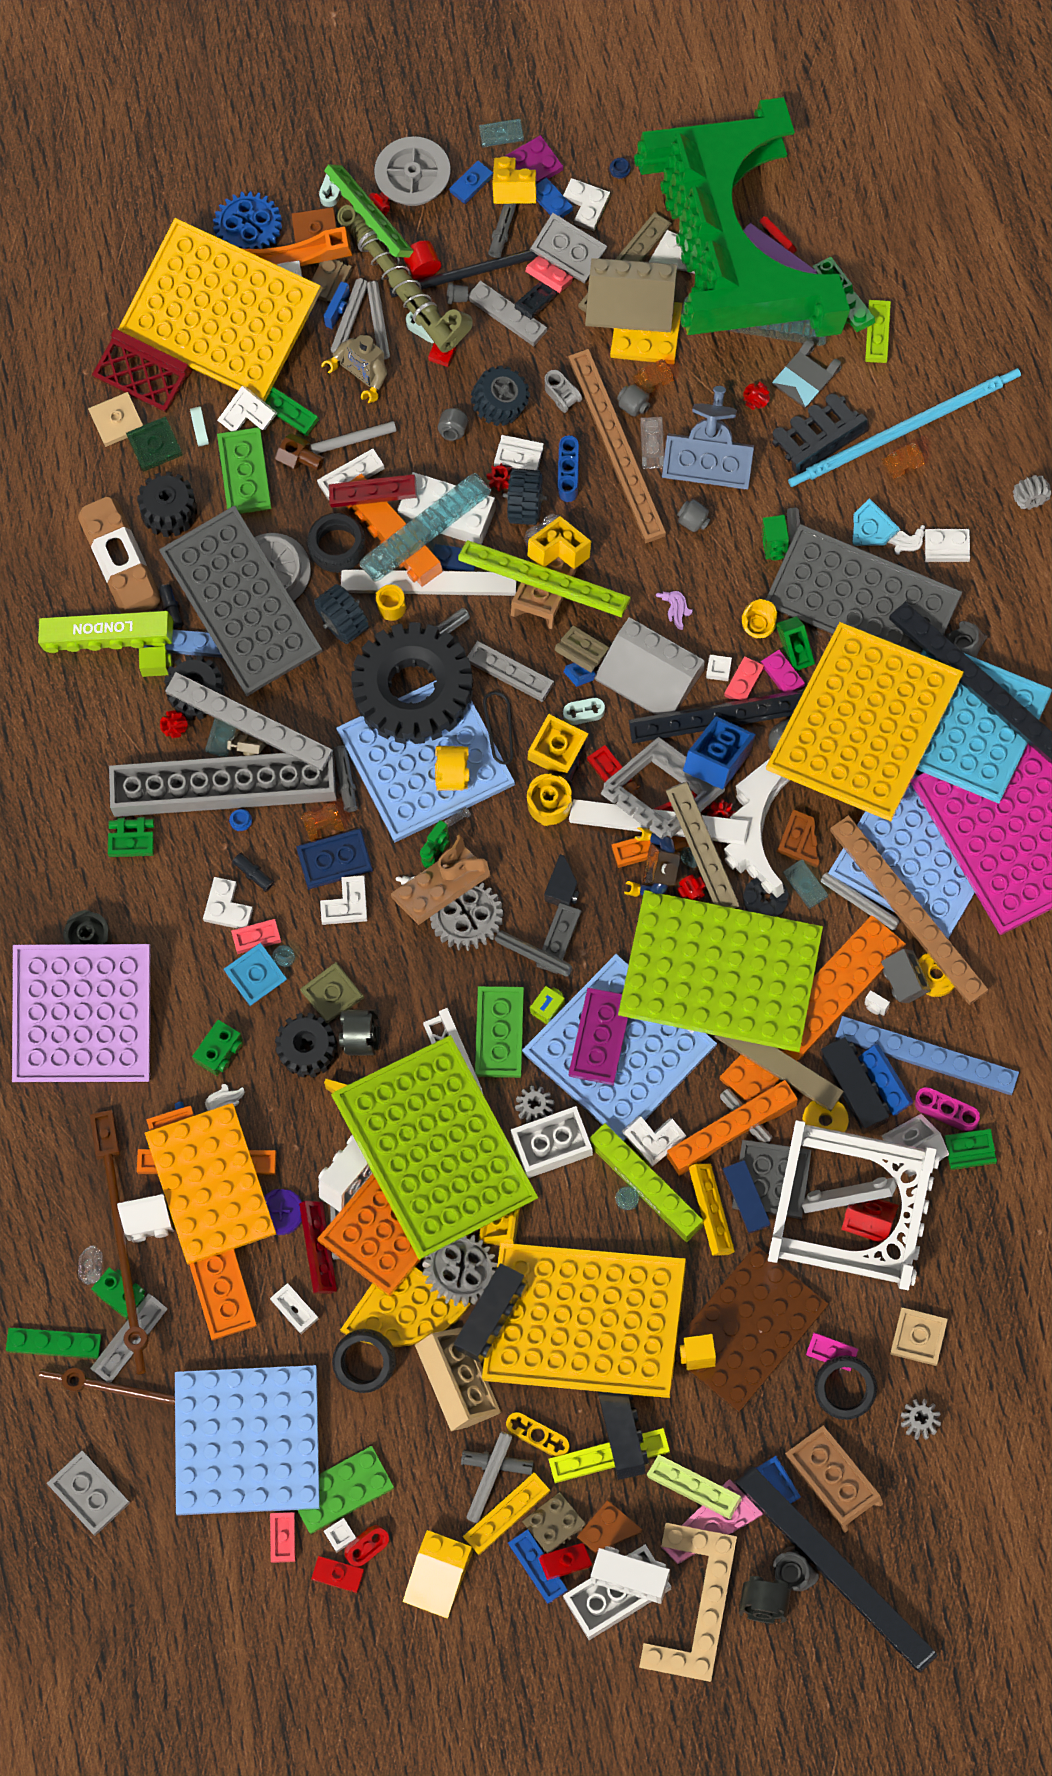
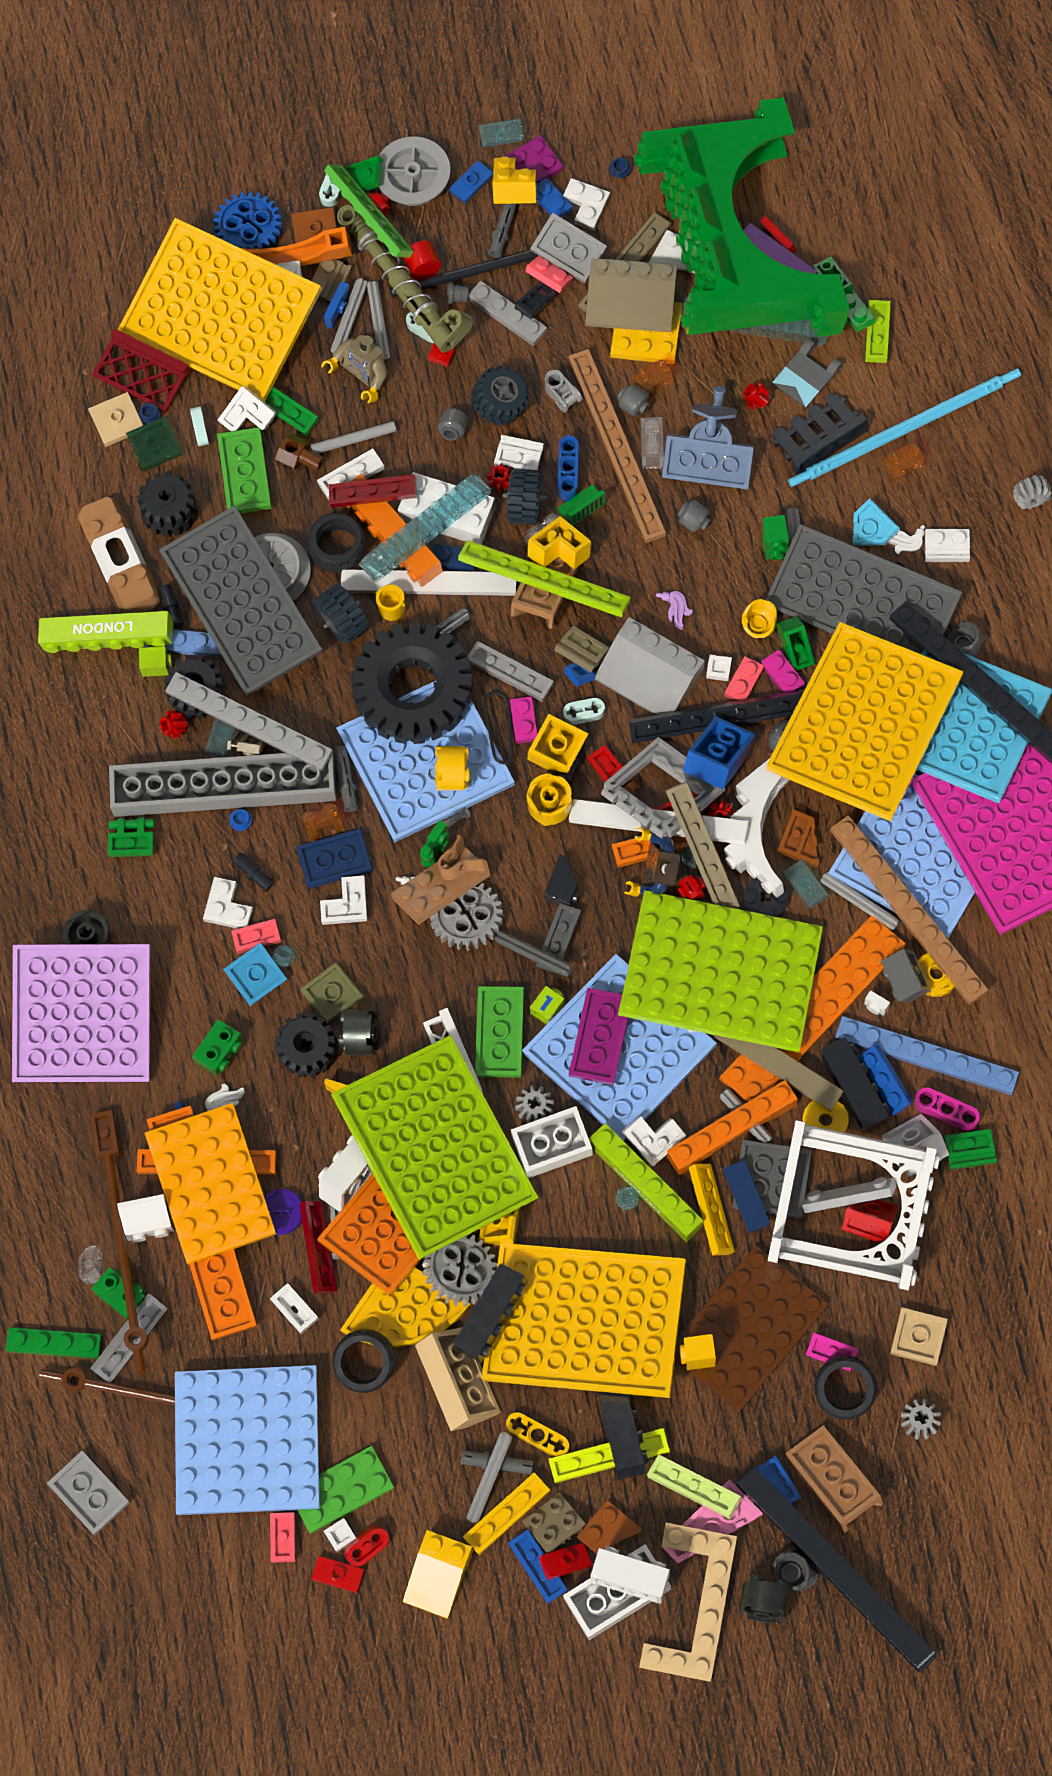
(149, 413): none -> dark blue plate
(367, 173): none -> green plate
(523, 720): none -> dark pink plate
(582, 505): none -> green panel

